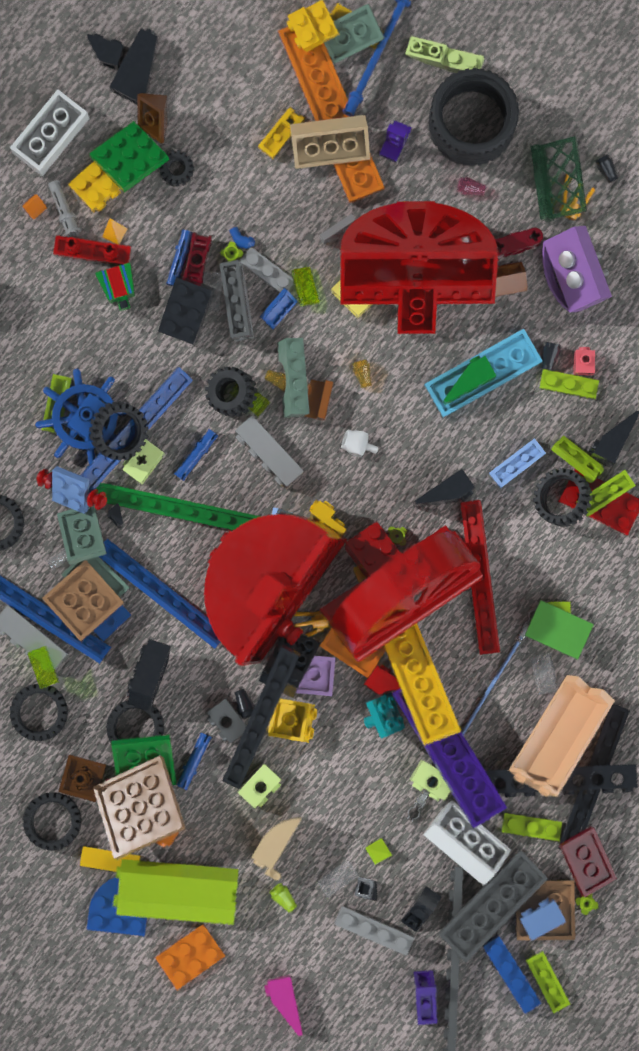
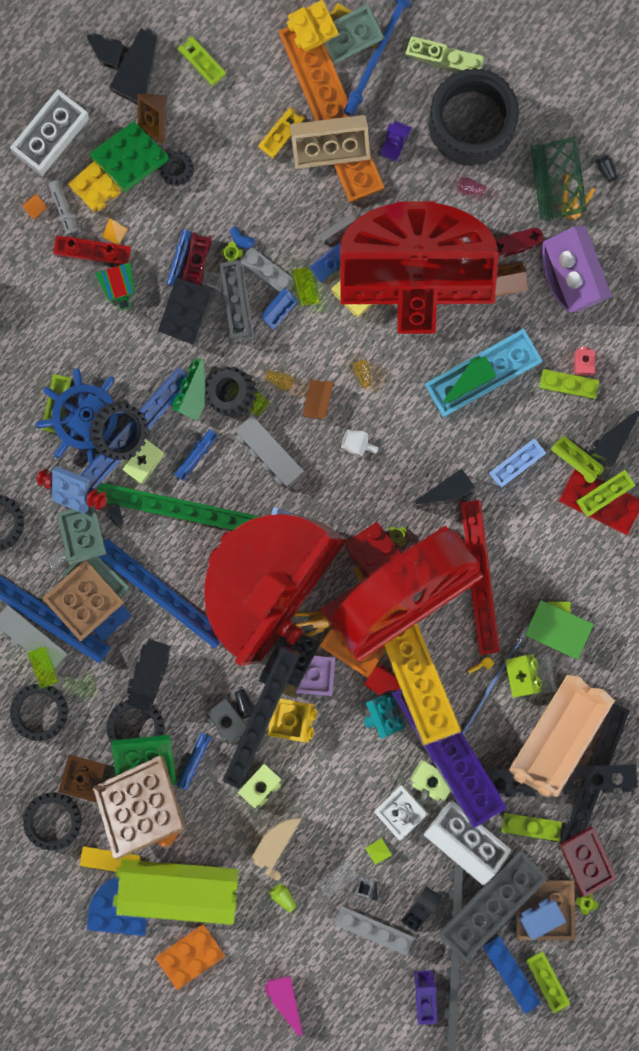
(192, 395): none -> green slope
(202, 61): none -> lime plate
(292, 357): sand green arch -> none
(324, 513): yellow plate -> none
(327, 264): none -> blue plate
(389, 813): none -> white plate
(486, 662): none -> yellow hand
(516, 668): none -> lime brick
(545, 486): black tyre -> none
(550, 355): black cone -> none

